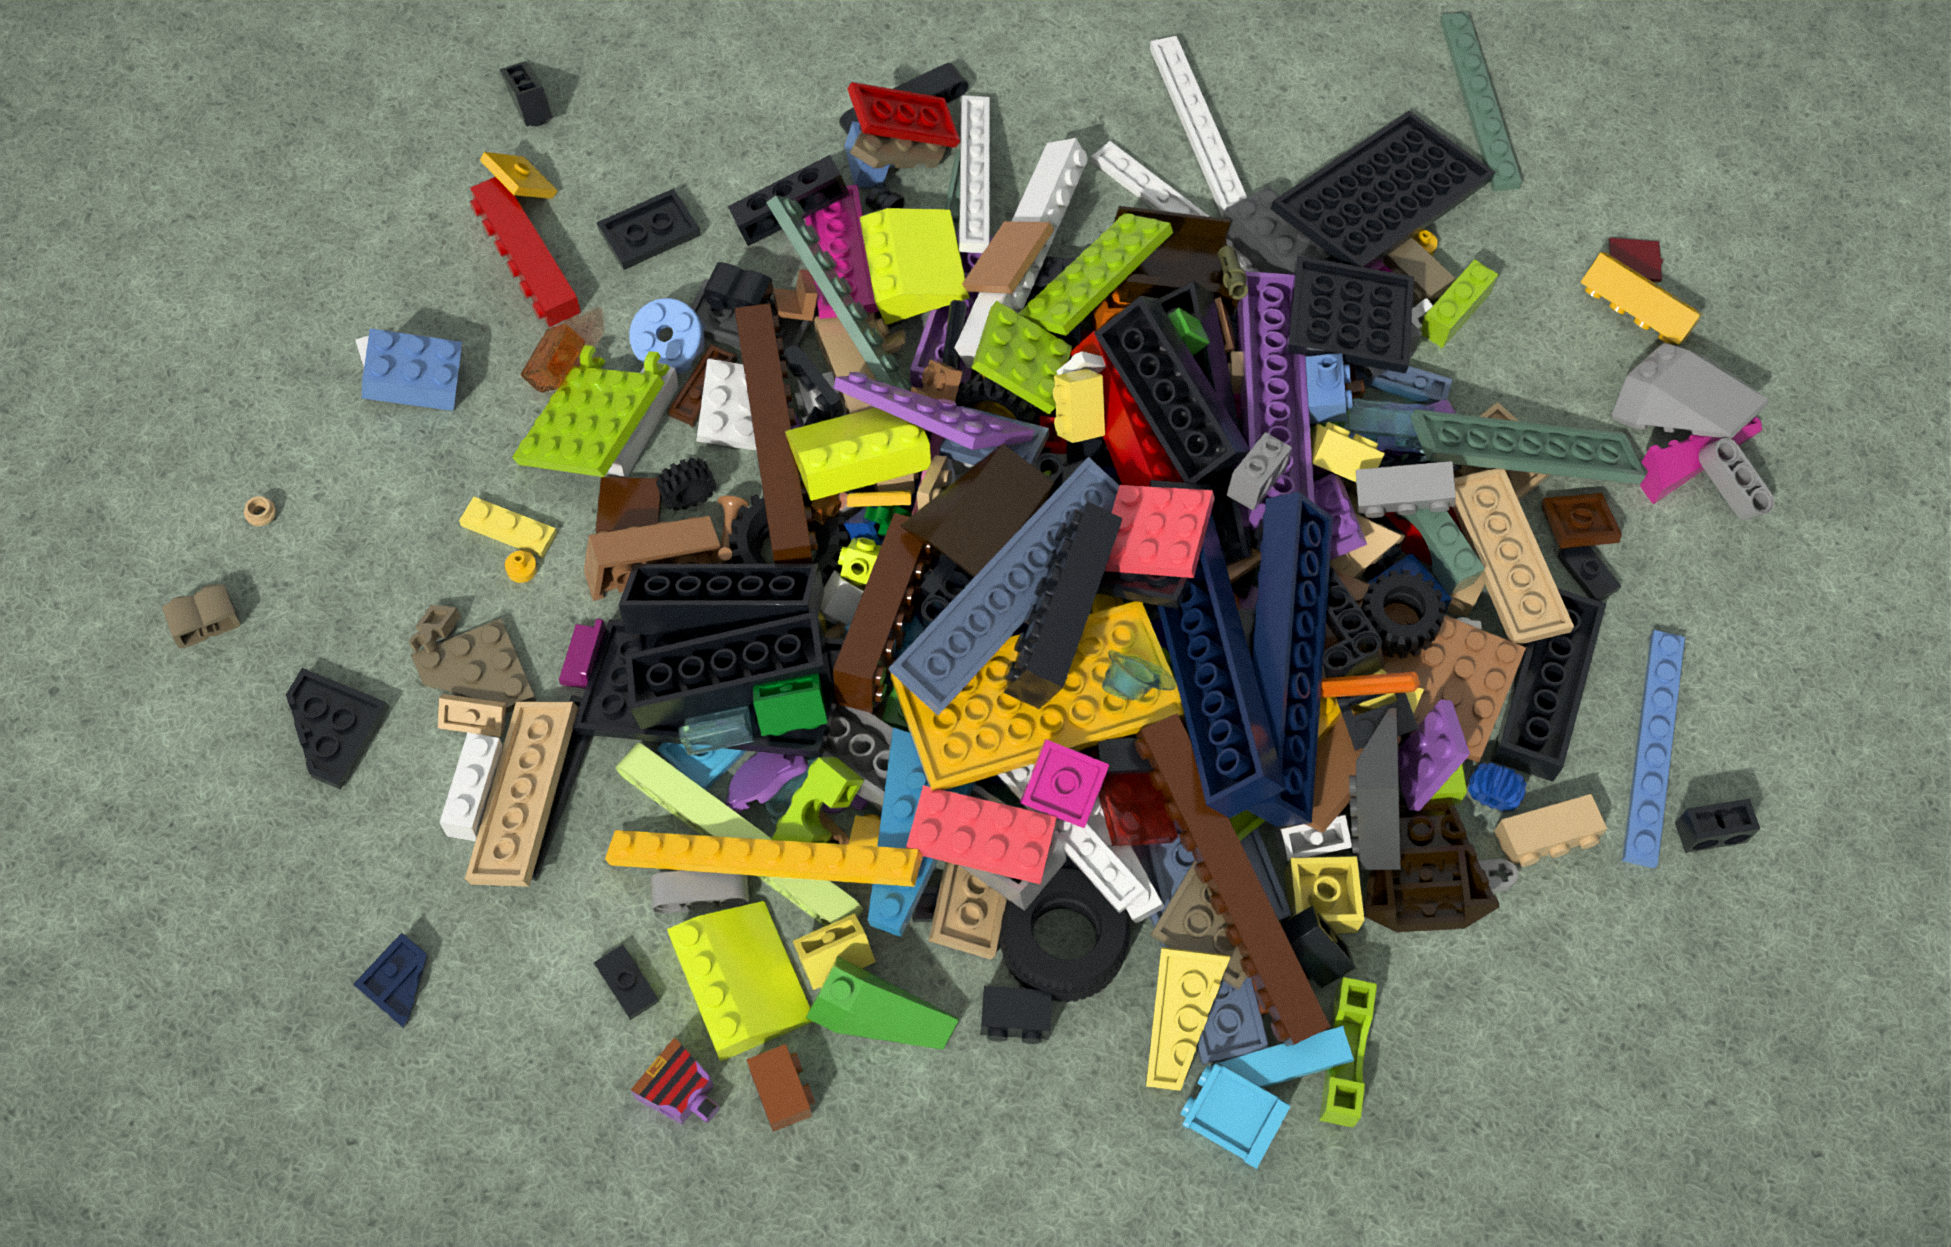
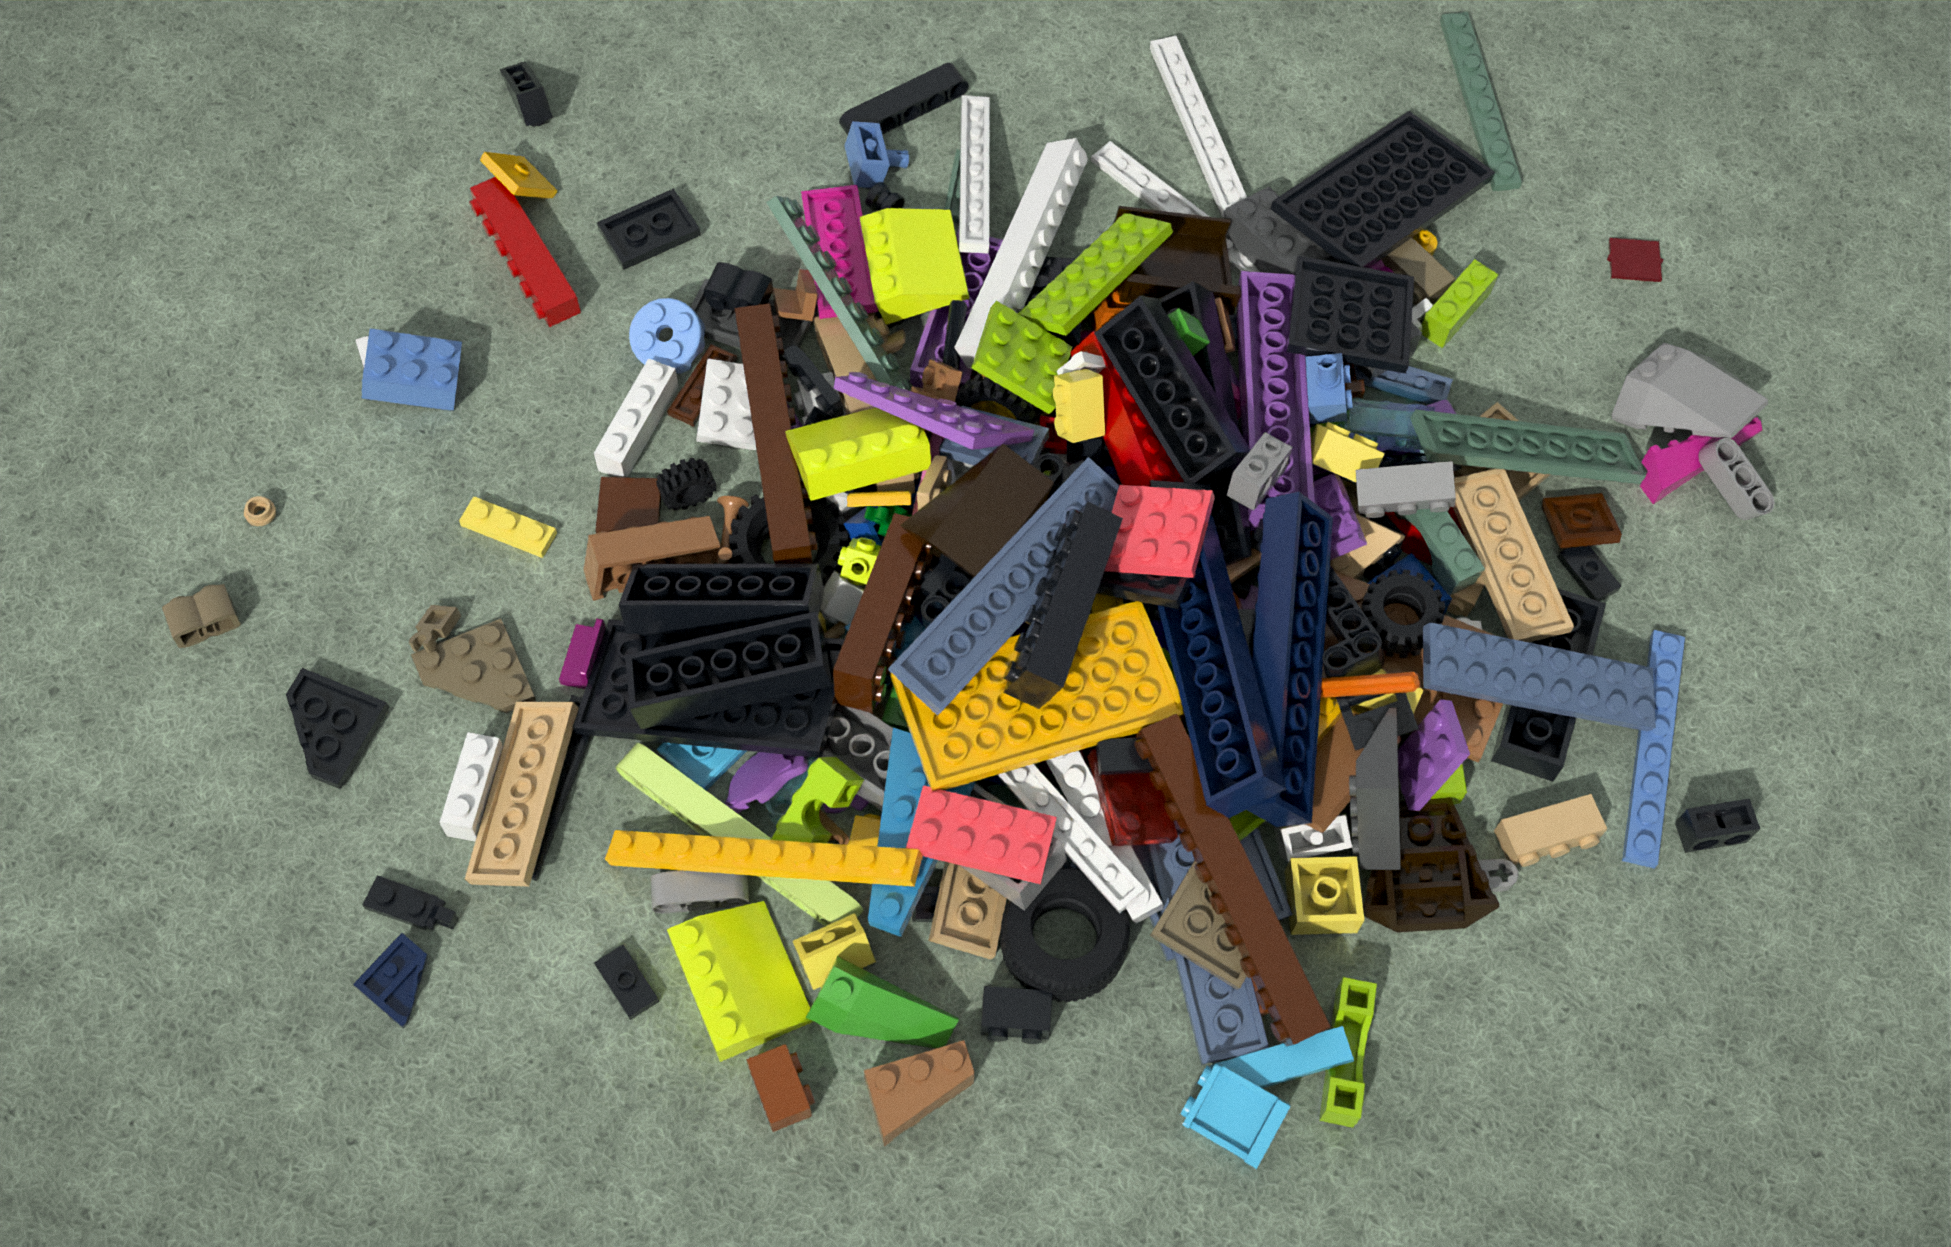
(408, 905): none -> black hinge
(471, 715): tan plate -> none
(521, 566): yellow tile -> none
(553, 358): clear orange brick -> none
(591, 416): lime plate -> none
(676, 1086): torso -> none
(717, 730): clear light blue panel -> none
(790, 705): green brick -> none
(811, 187): black brick -> none
(825, 508): clear orange plate -> none
(882, 150): dark tan plate -> none
(903, 115): red tile -> none
(916, 1086): none -> medium nougat wedge
(1008, 257): medium nougat tile -> none
(1064, 783): dark pink plate -> none
(1134, 677): clear light blue piece -> none
(1182, 1005): light yellow wing -> none
(1234, 276): olive pin -> none
(1236, 370): tan plate -> none
(1318, 947): black brick -> none
(1497, 787): blue gear -> none
(1537, 677): none -> sand blue plate
(1641, 298): yellow brick -> none

